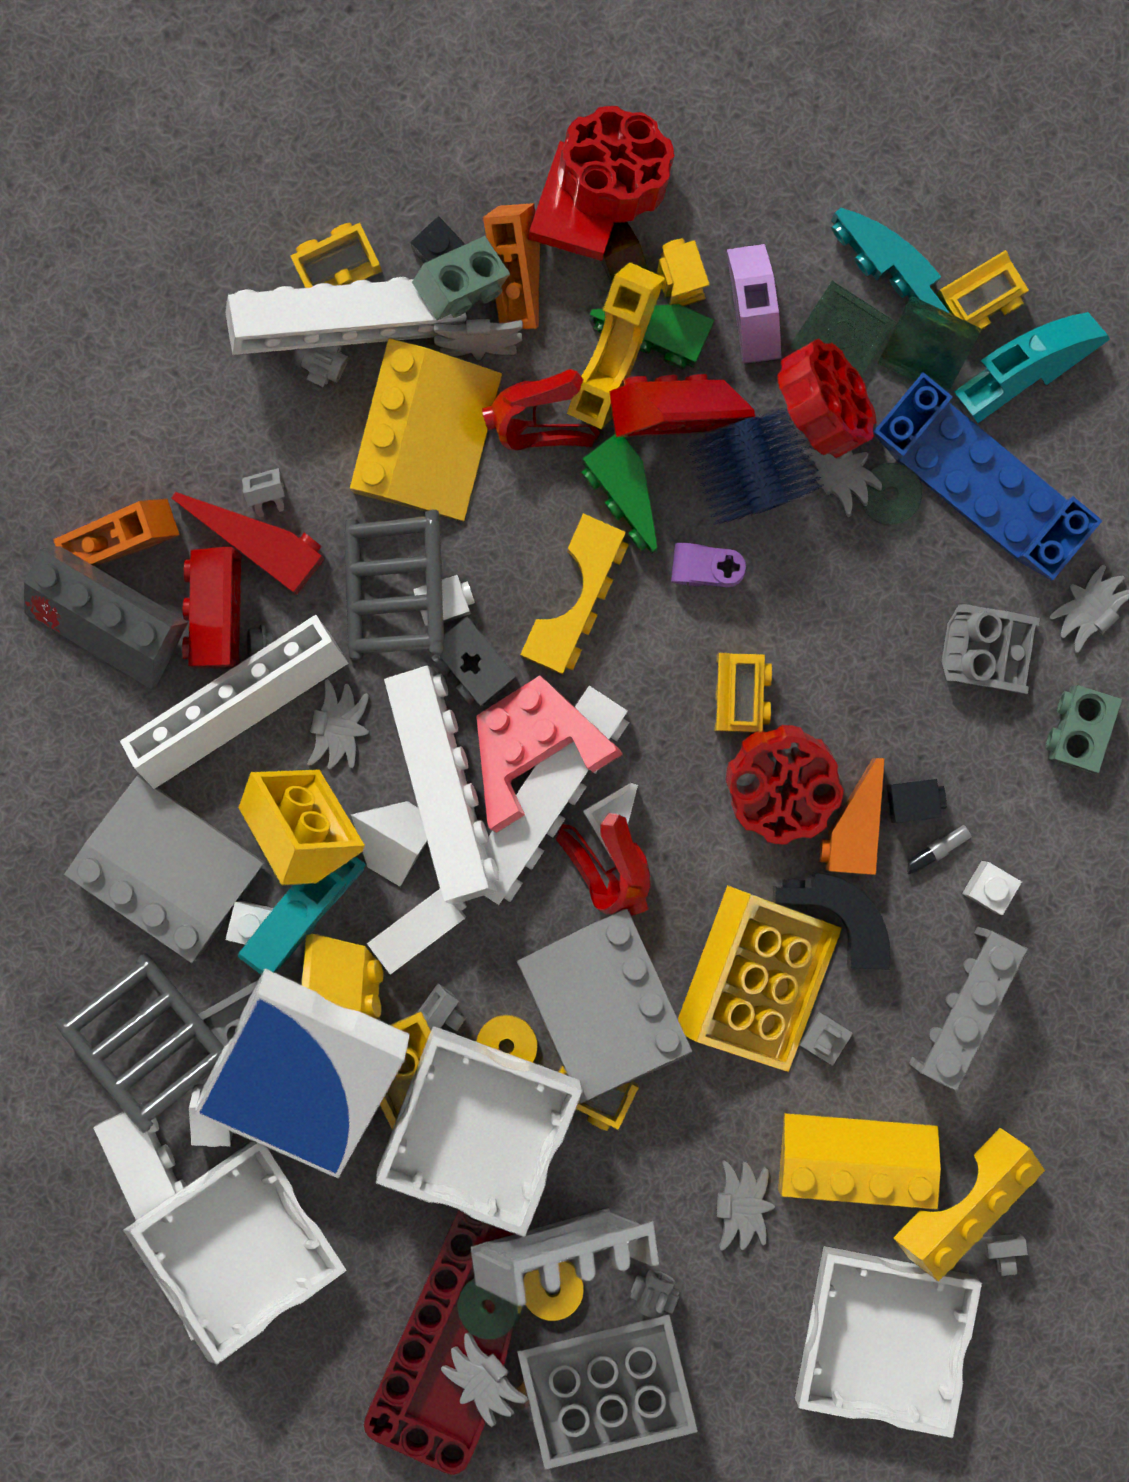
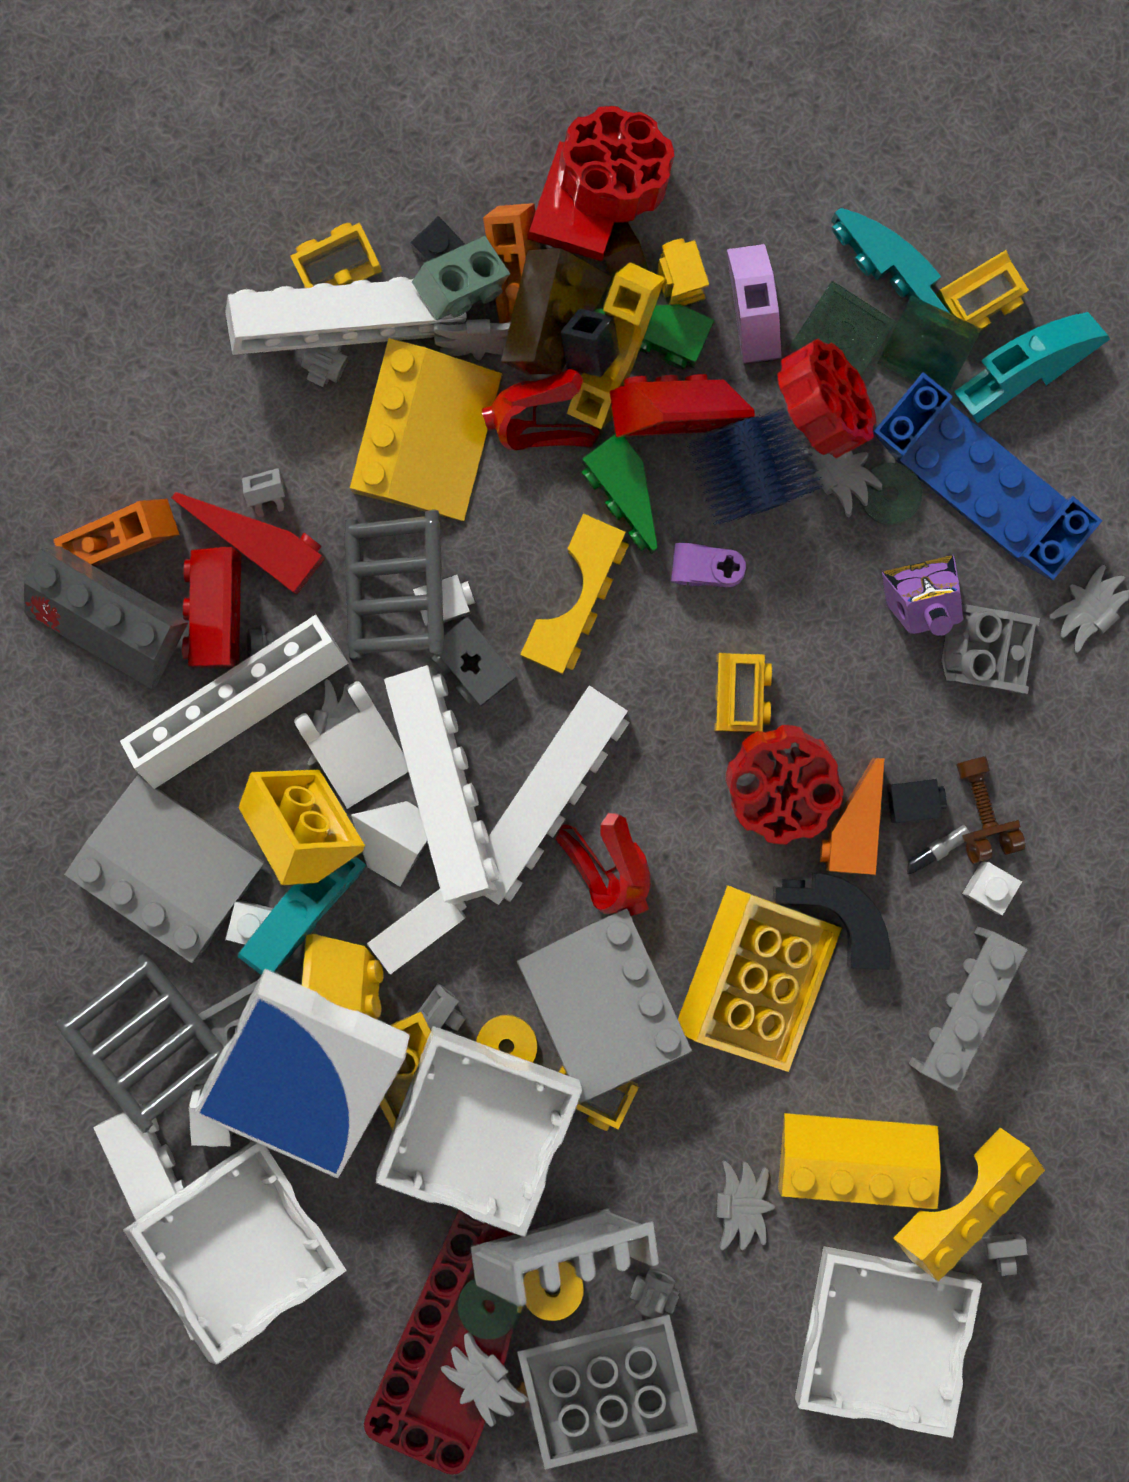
(357, 752): none -> white flag
(523, 733): coral wing -> none
(548, 297): none -> dark brown wedge
(590, 342): none -> black brick
(616, 803): white slope -> none
(825, 1038): light grey tile -> none
(925, 595): none -> medium lavender torso
(978, 846): none -> reddish brown bar
(1093, 733): sand green brick -> none

